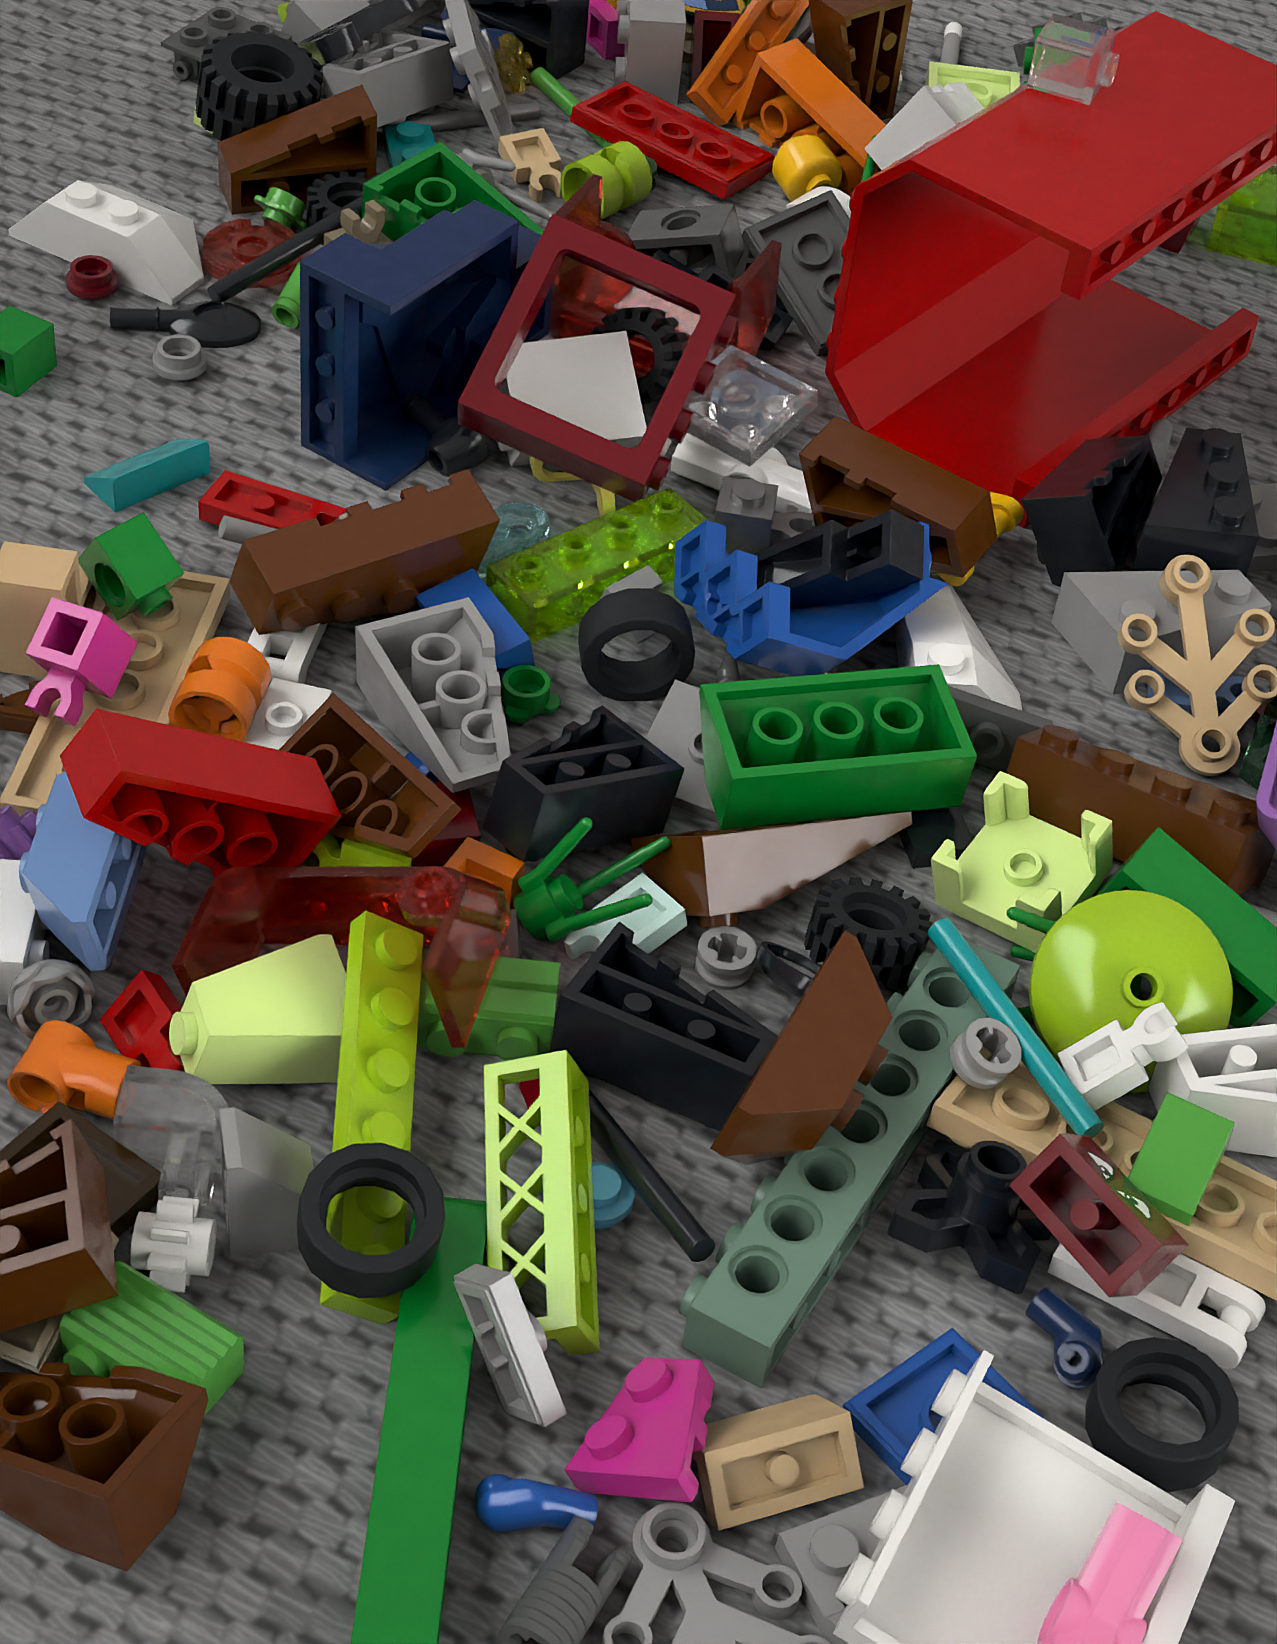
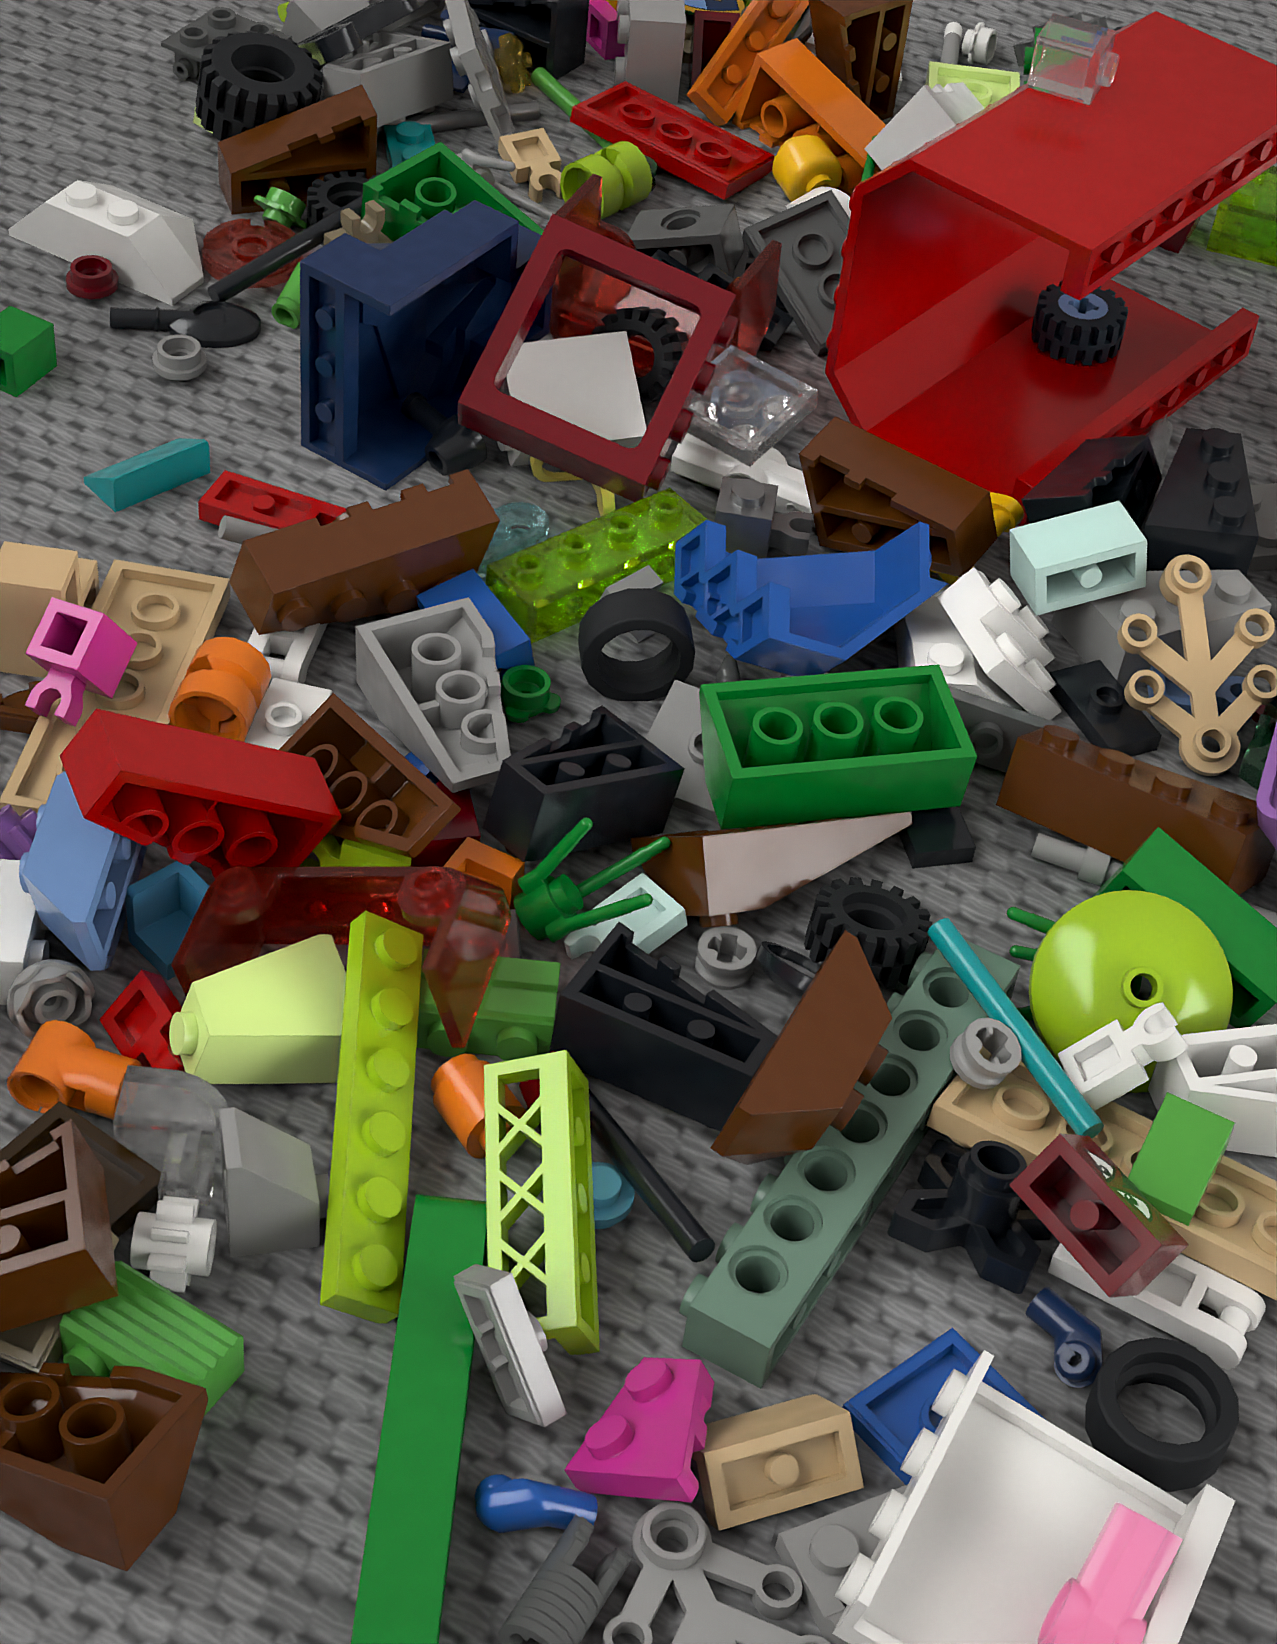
(131, 568): green brick -> none
(162, 911): none -> dark azure panel
(360, 1167): black tyre -> none
(460, 1101): none -> orange brick
(845, 562): black slope -> none
(979, 44): none -> white plate
(1003, 639): none -> white plate
(1021, 865): yellowish green panel -> none
(1078, 557): none -> light aqua brick
(1081, 328): none -> black wheel
(1101, 711): none -> black plate

